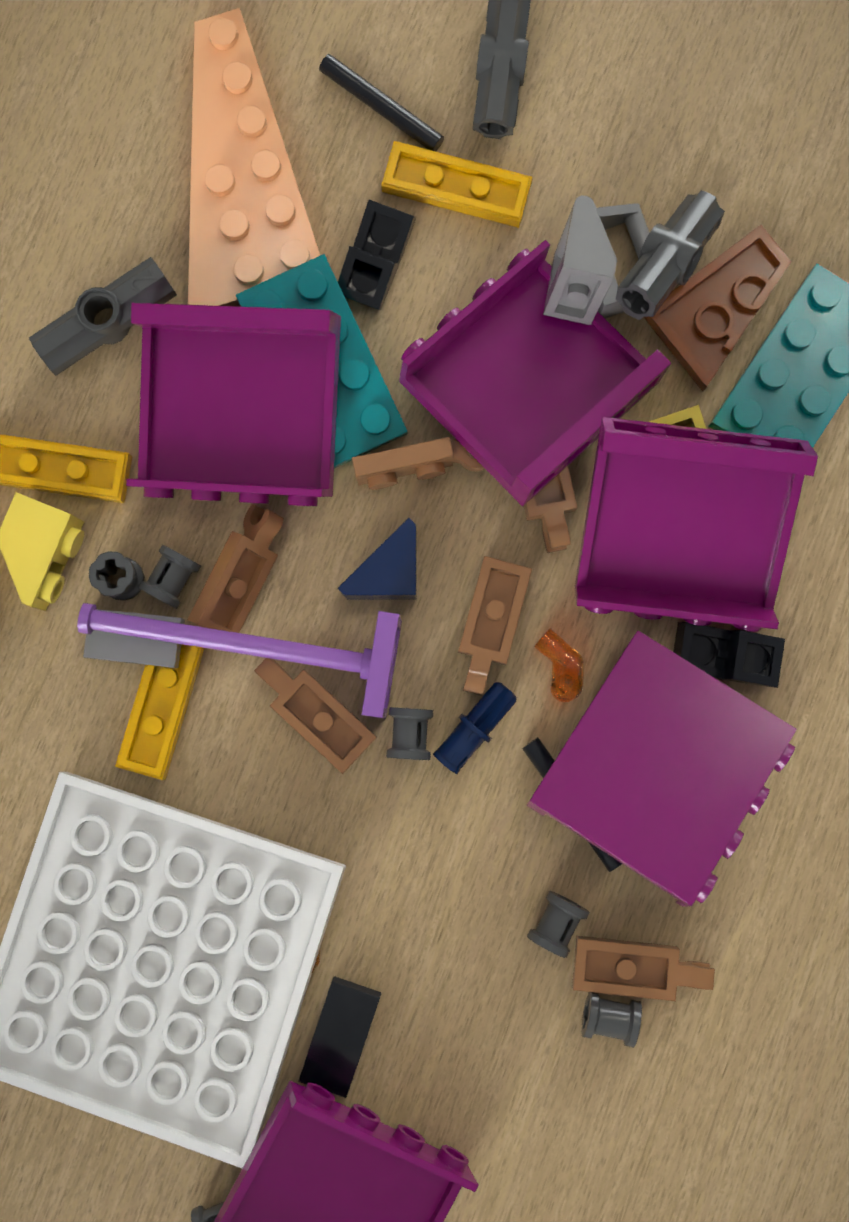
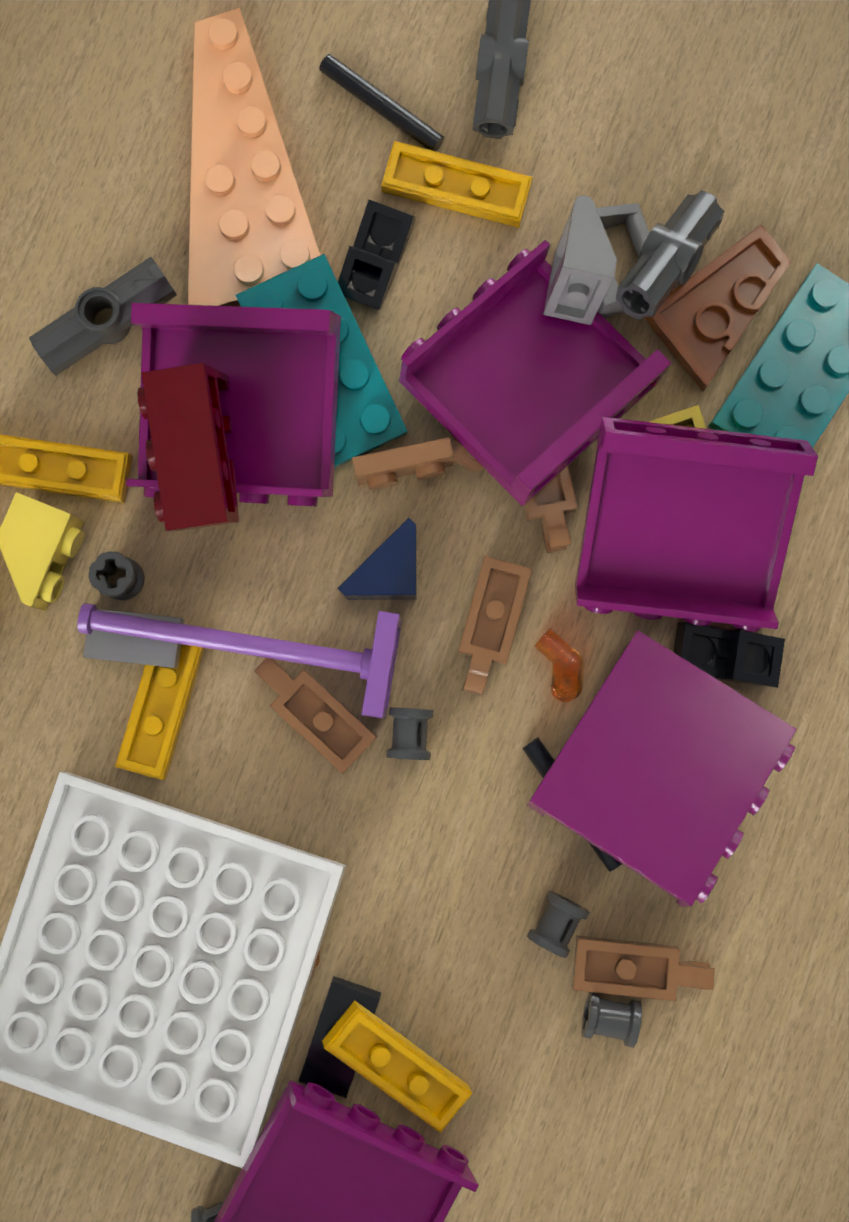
(169, 576): dark grey bush -> none
(189, 446): none -> dark red wedge
(238, 573): medium nougat plate -> none
(397, 1066): none -> yellow tile
(475, 727): dark blue axle -> none

